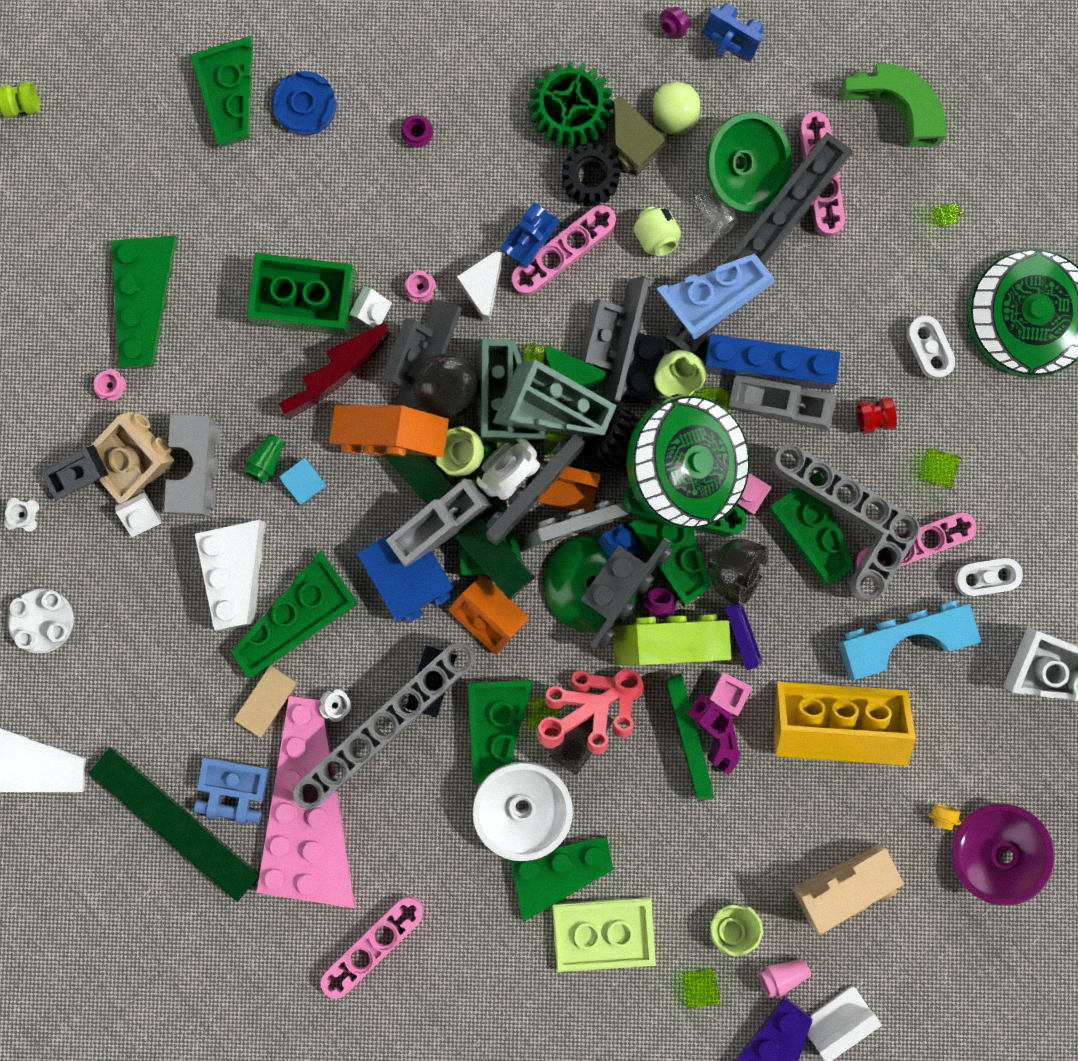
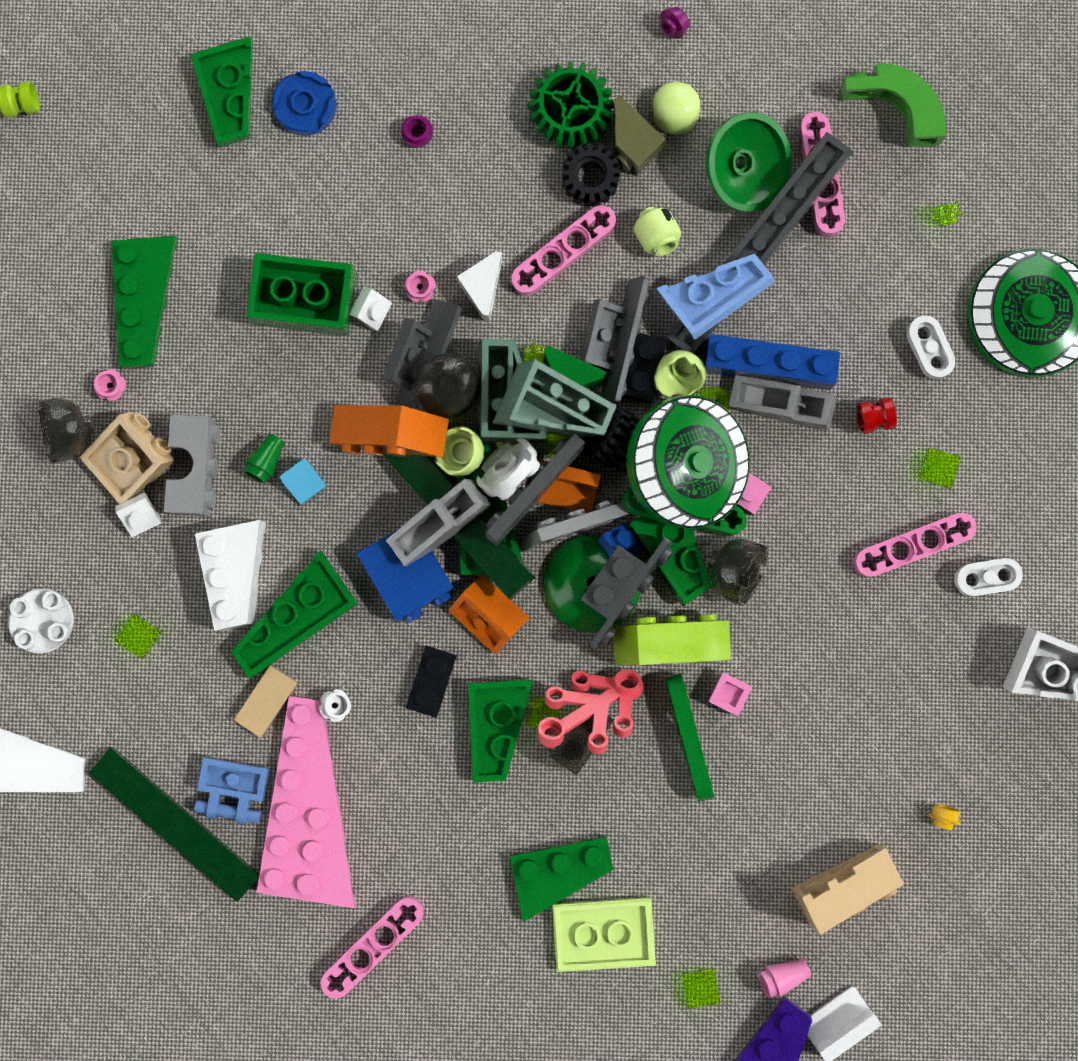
(12, 513): white plate -> none
(63, 428): none -> clear smoke cylinder
(74, 473): black plate -> none
(138, 636): none -> clear neon green plate
(345, 362): dark red slope -> none
(369, 730): light grey beam -> none
(525, 832): white dish -> none
(530, 235): blue hips -> none
(659, 602): magenta plate -> none
(716, 215): clear cone -> none
(720, 725): magenta piece -> none
(731, 33): blue hips -> none
(736, 930): yellowish green hair -> none
(744, 636): dark purple tile -> none
(814, 532): green wing -> none
(843, 723): yellow slope -> none
(856, 511): light grey beam -> none
(869, 652): medium azure arch -> none
(984, 840): magenta dish -> none

